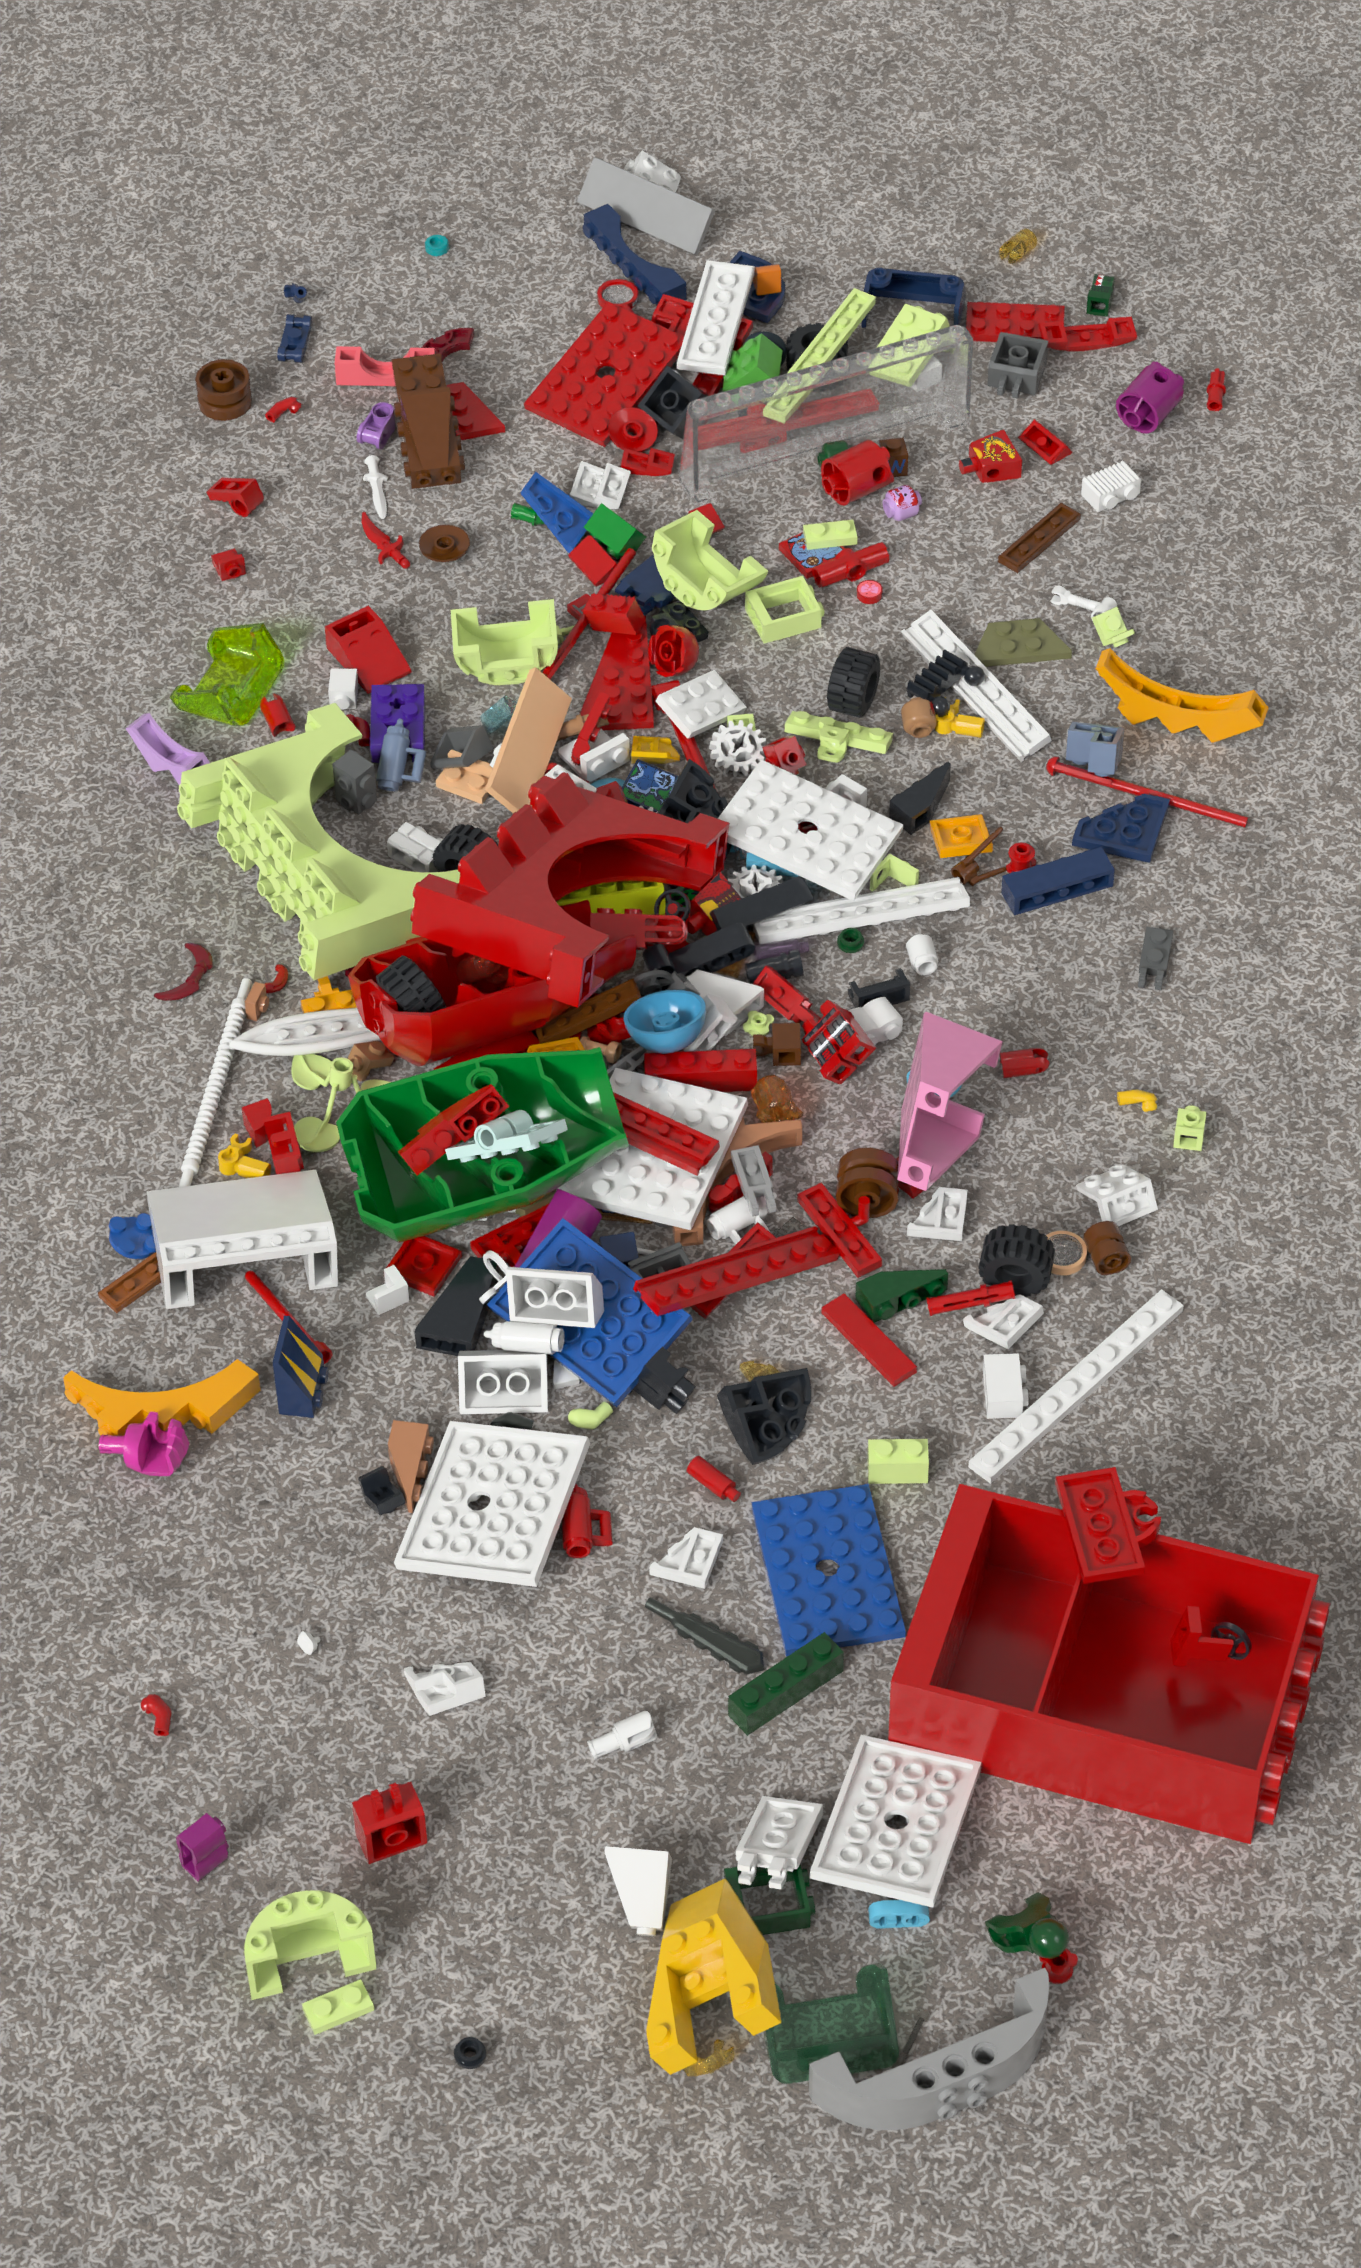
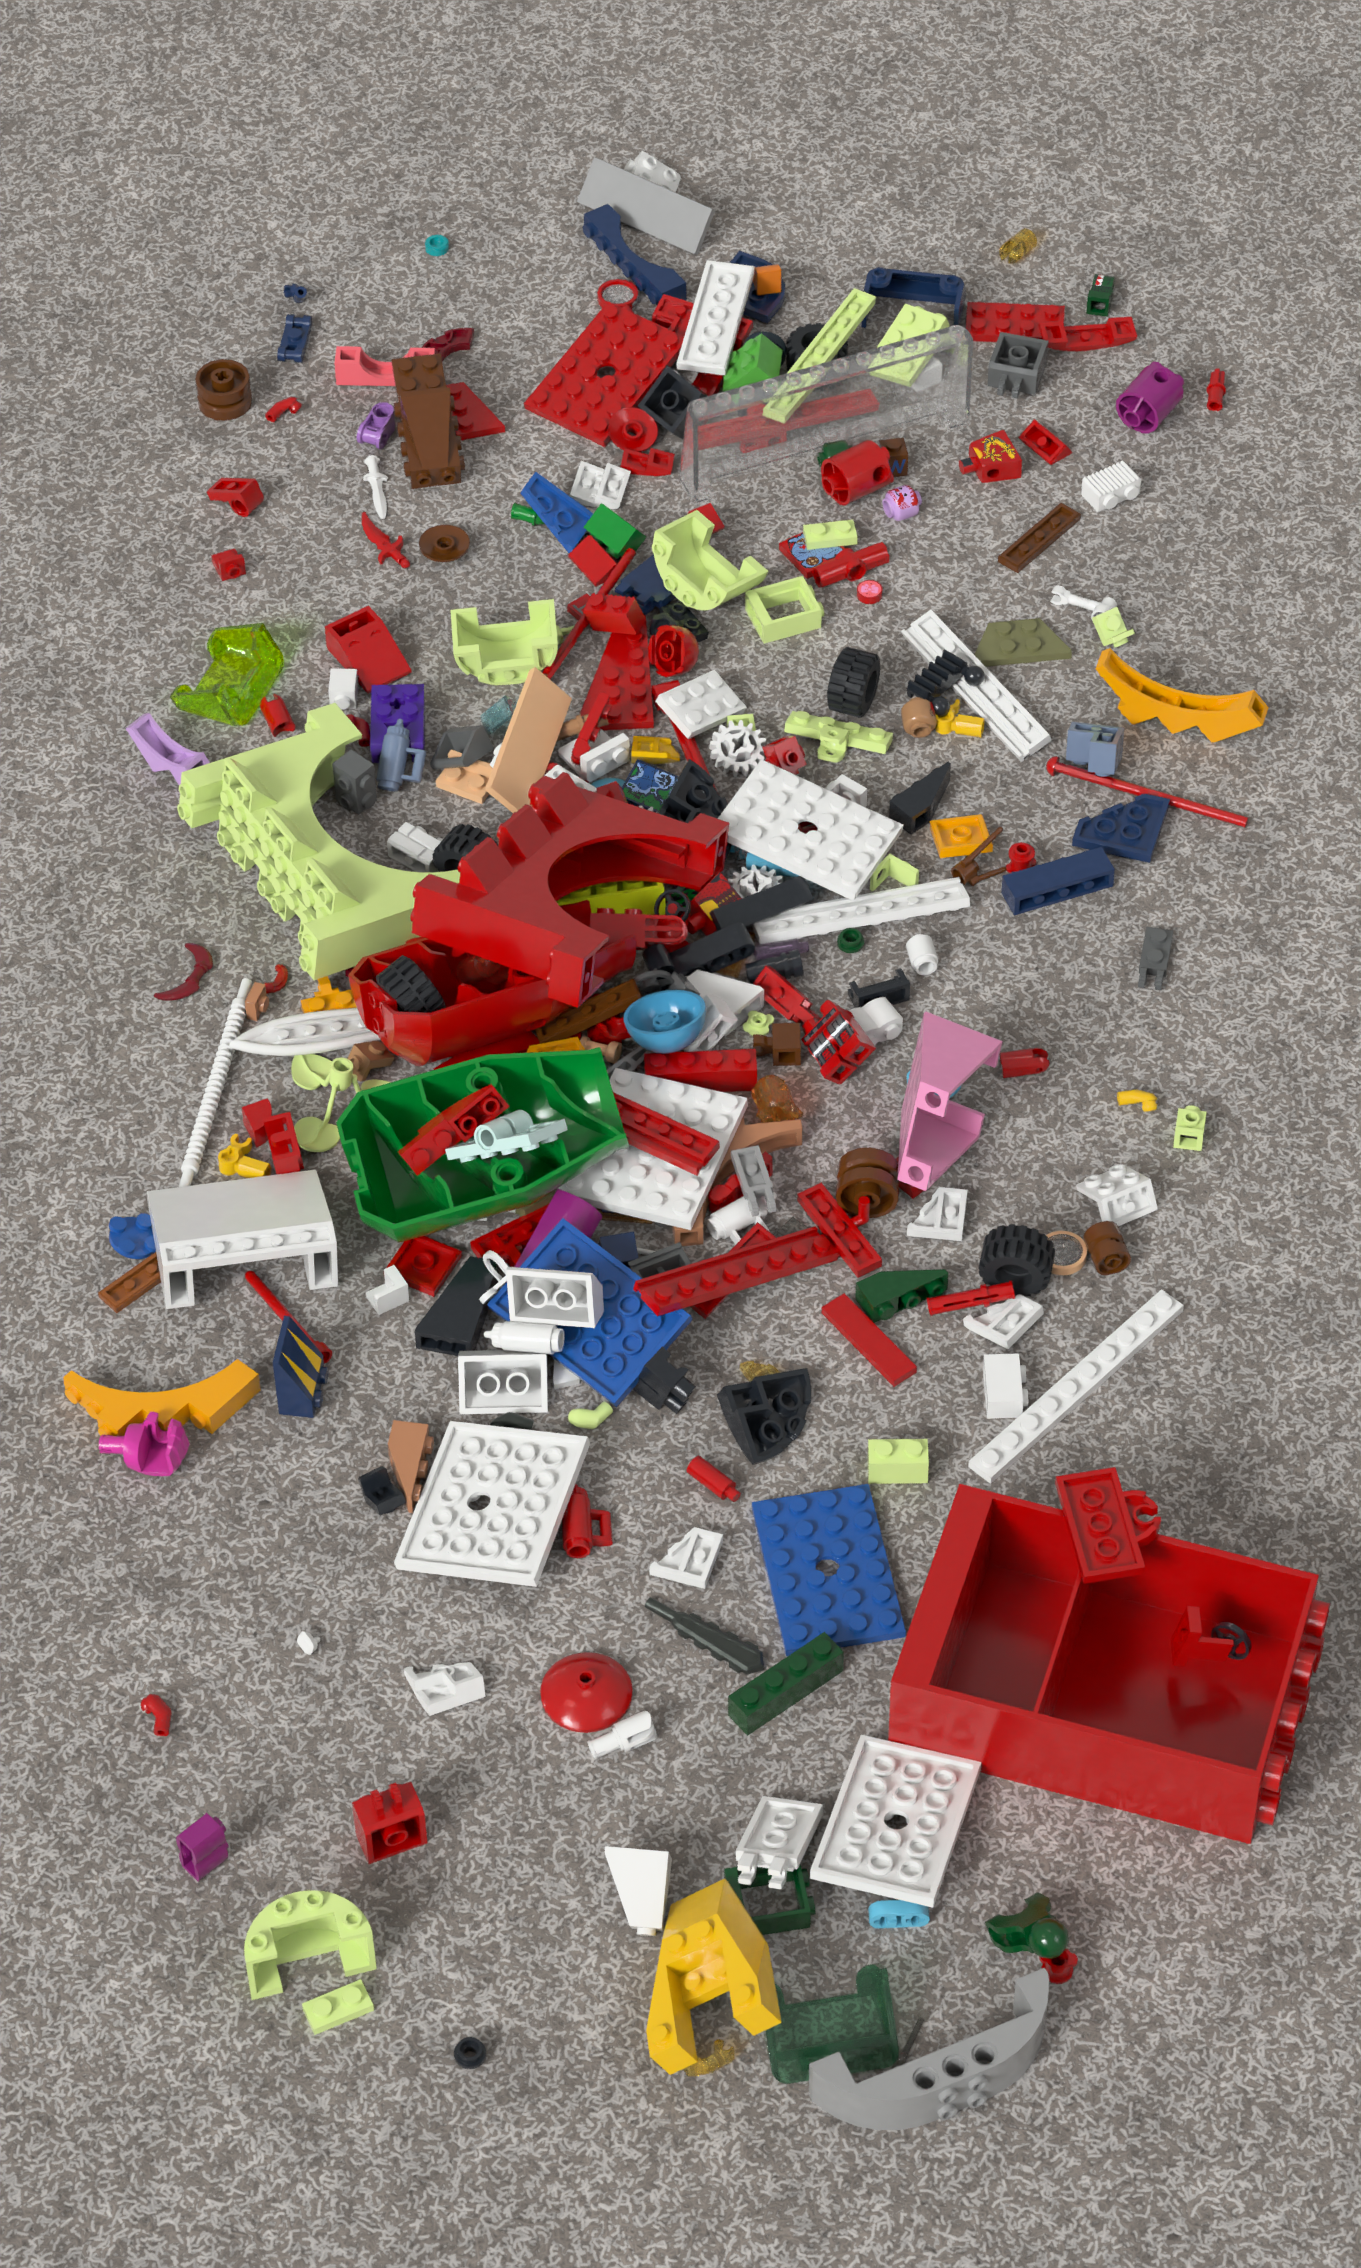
(586, 1705): none -> red dish

